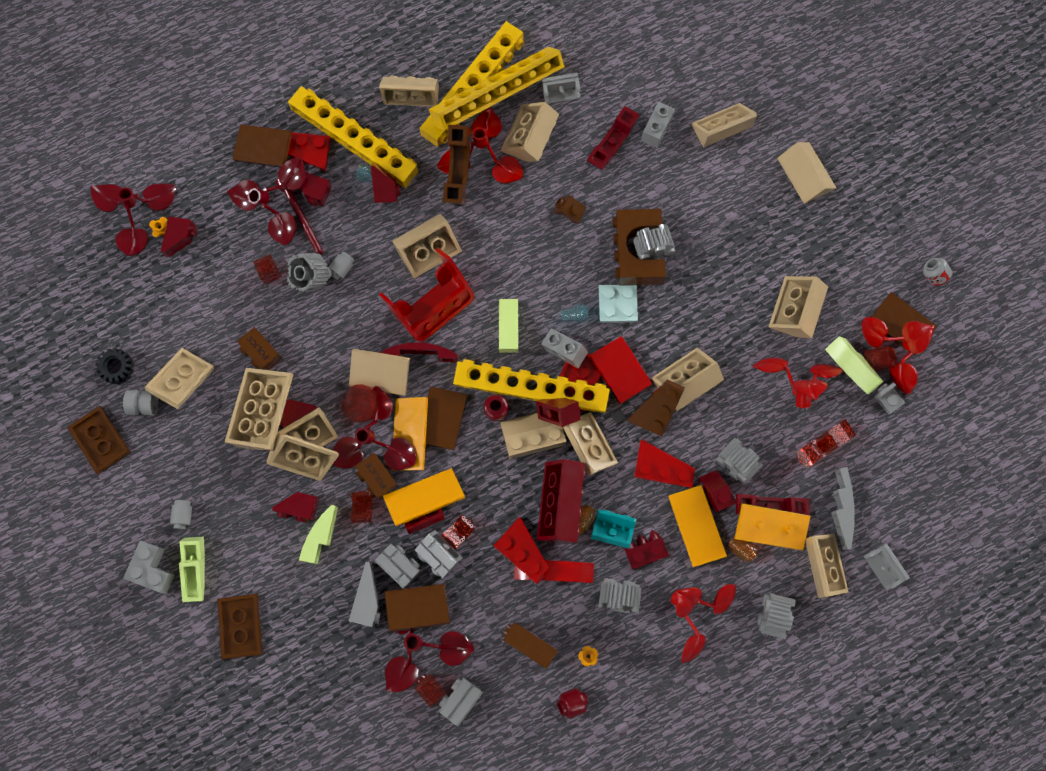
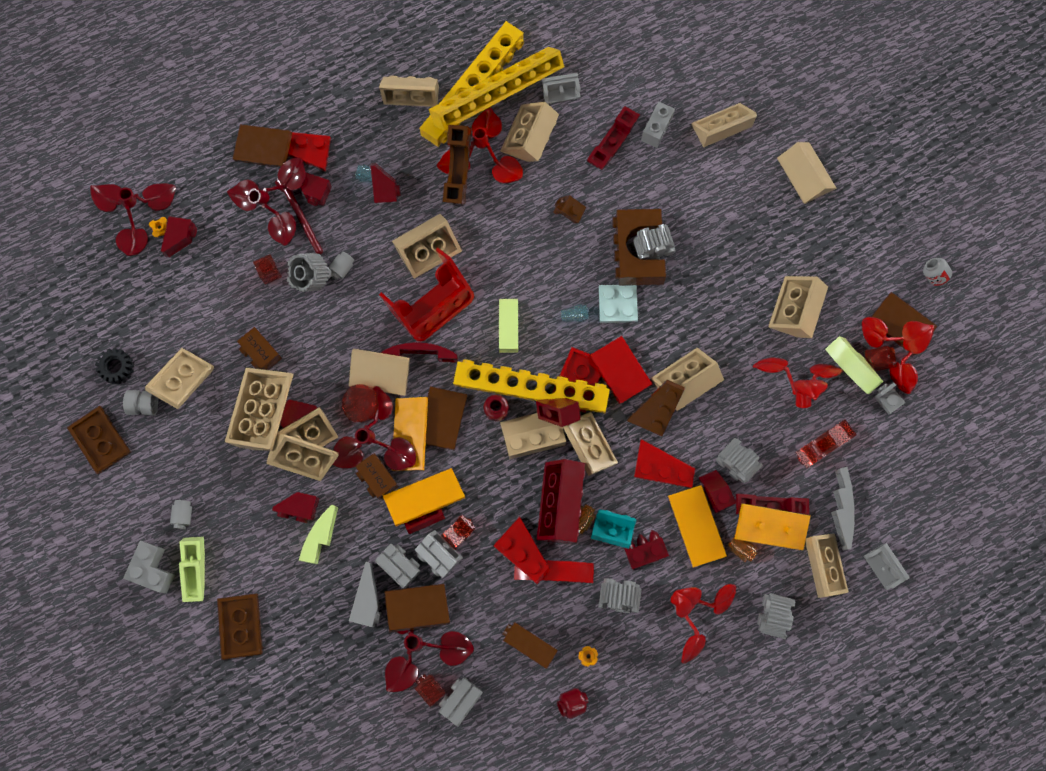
(306, 97): yellow brick -> none
(361, 507): clear red bracket -> none
(564, 348): light grey brick -> none

